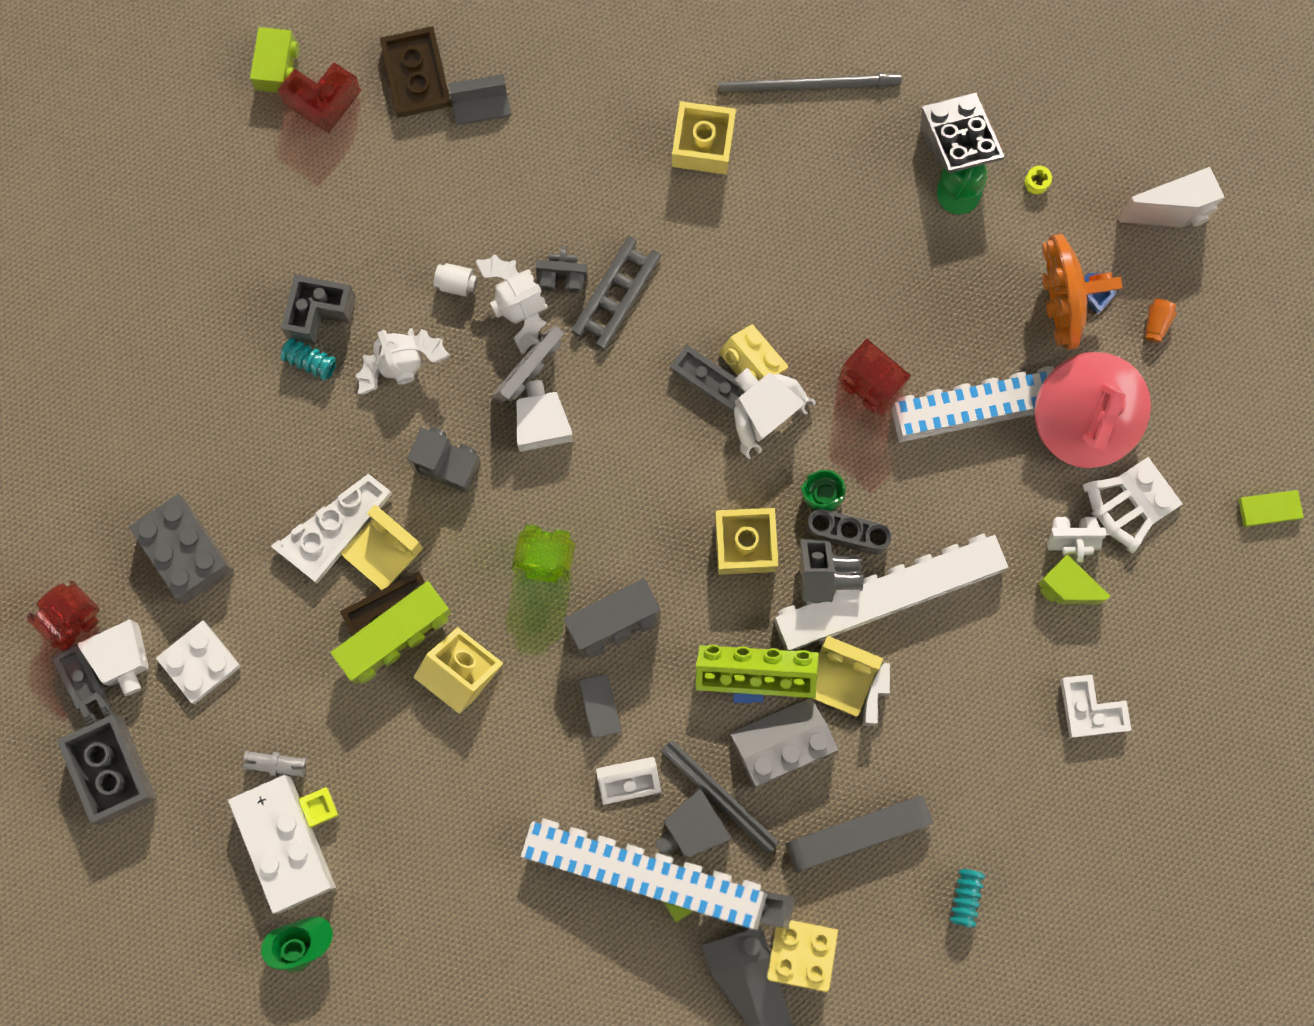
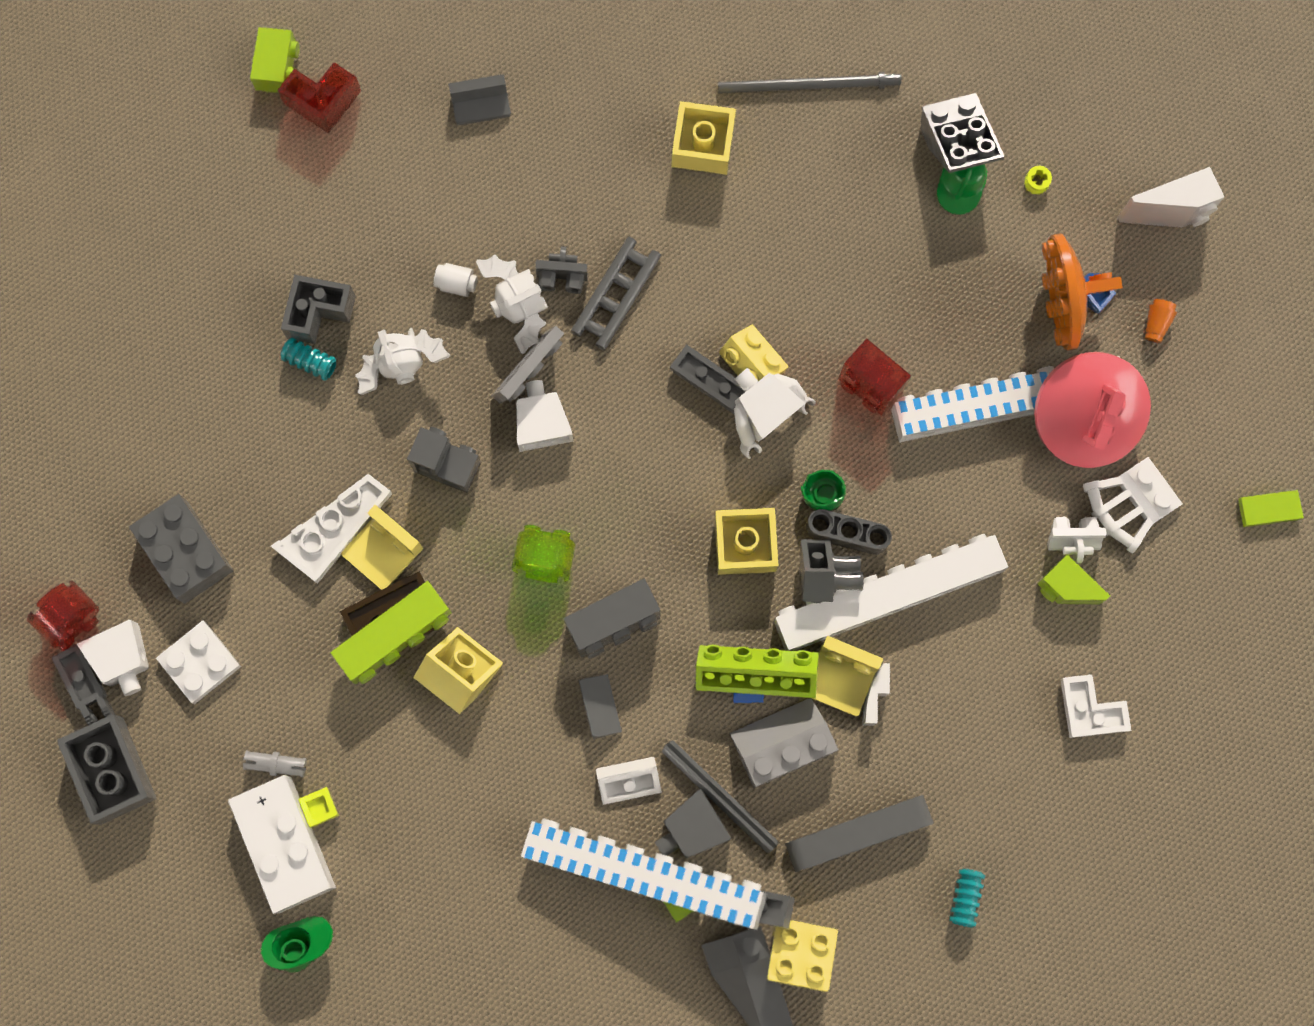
(415, 72): dark brown plate -> none

